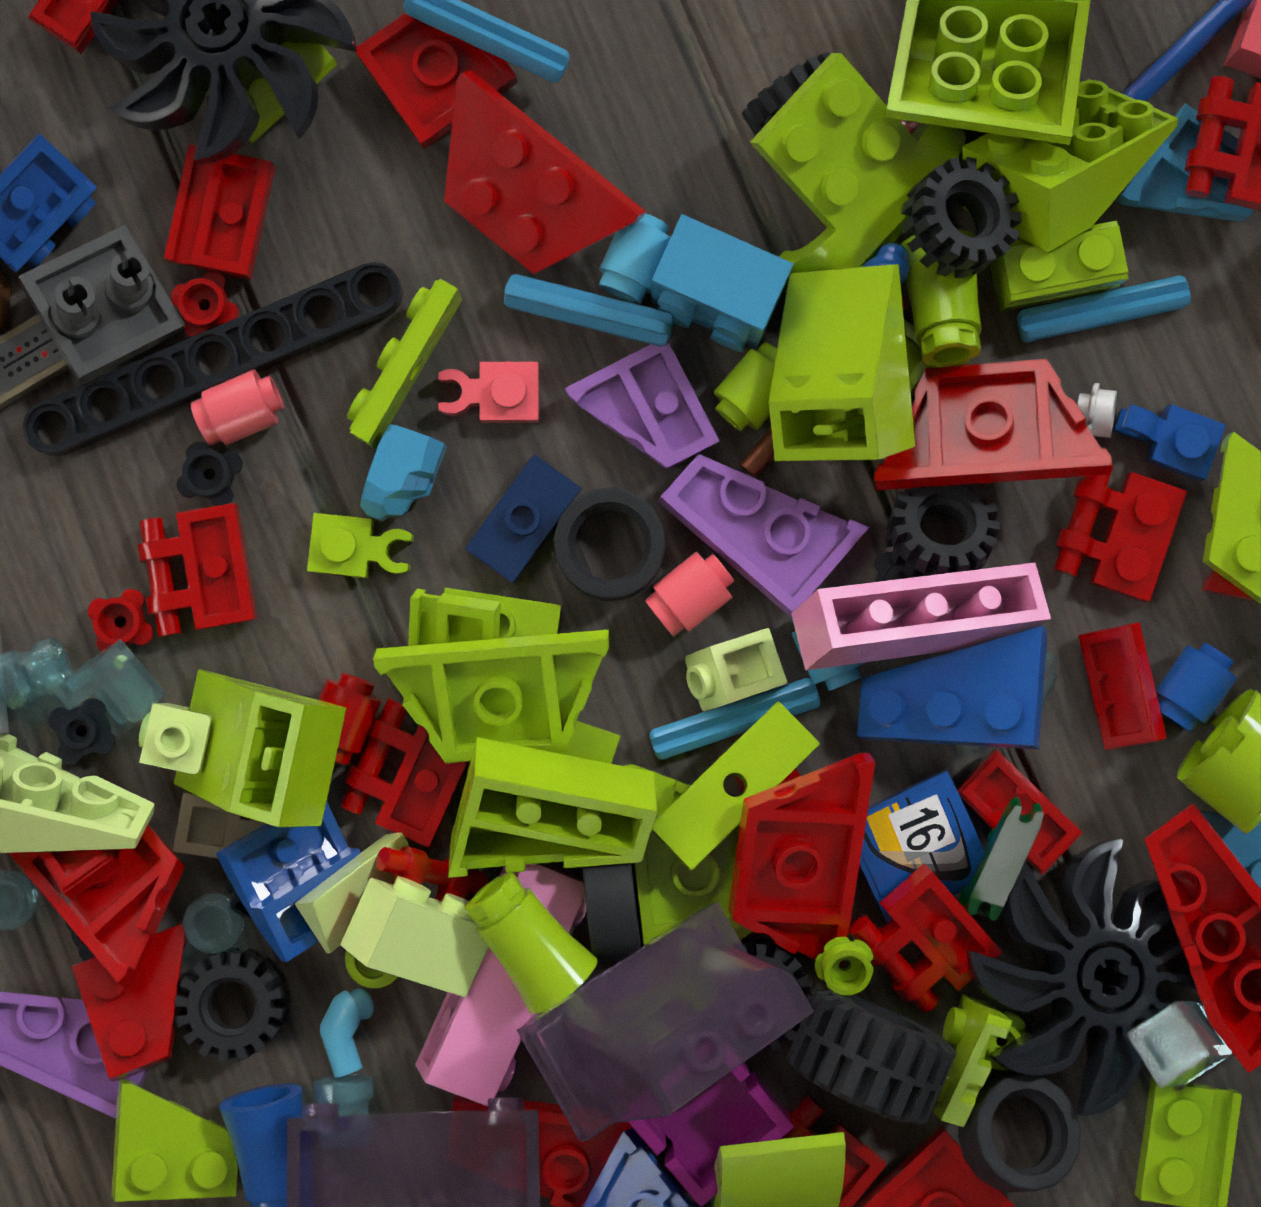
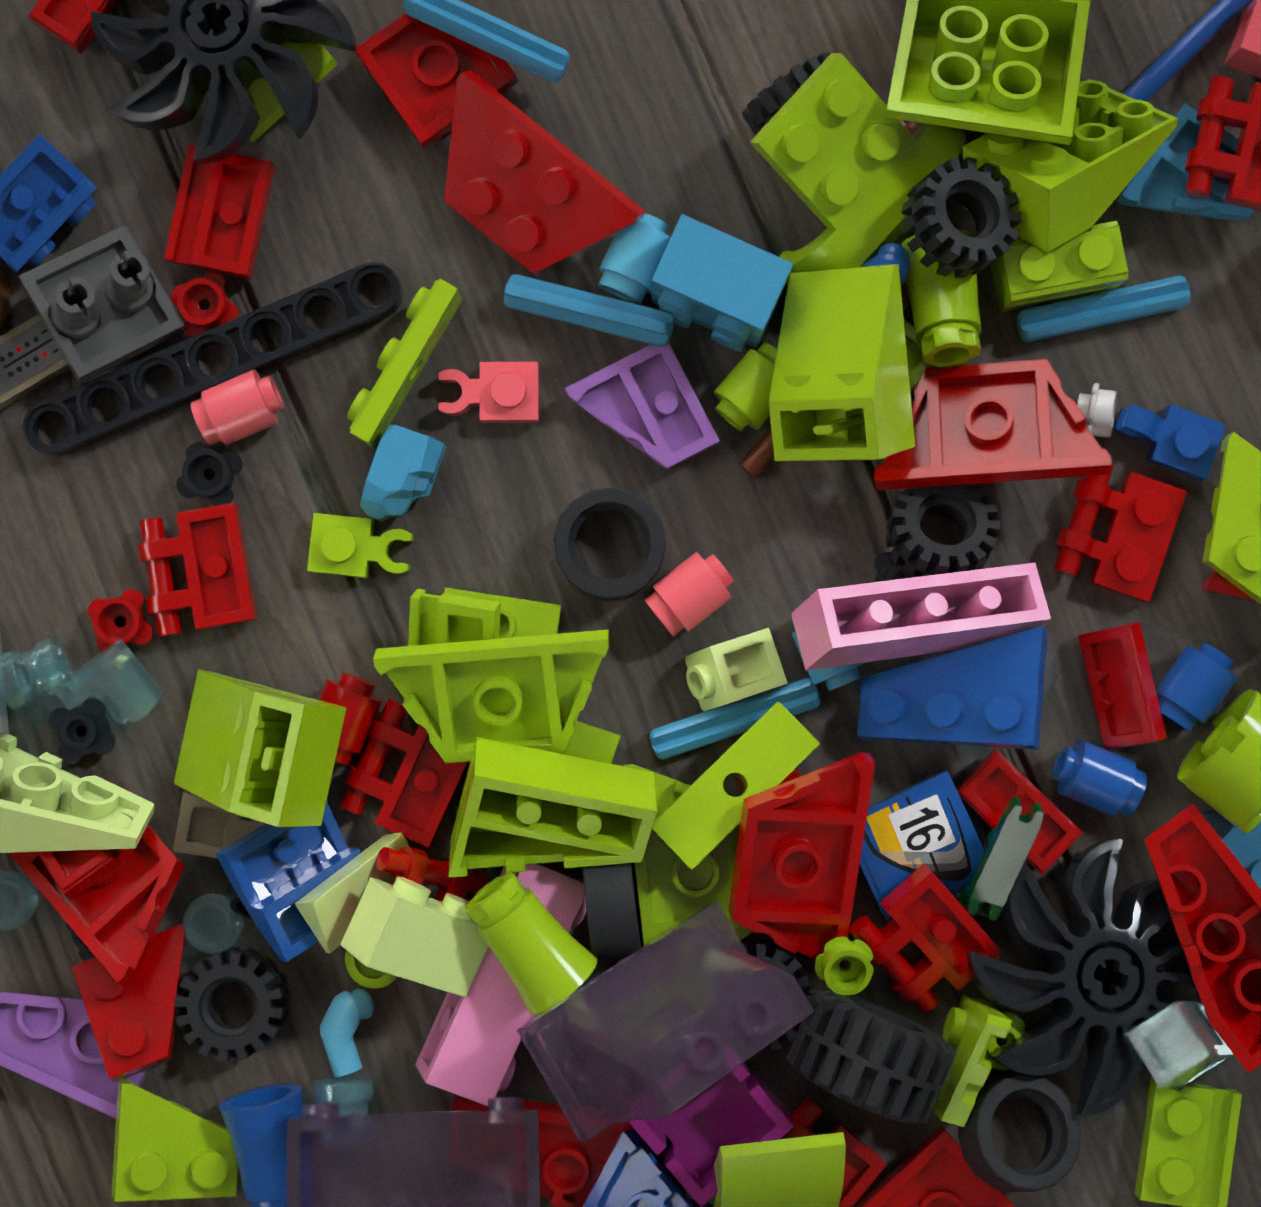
(174, 738): yellowish green bracket -> none
(523, 518): dark blue plate -> none
(763, 534): medium lavender wing -> none
(1099, 779): none -> blue brick

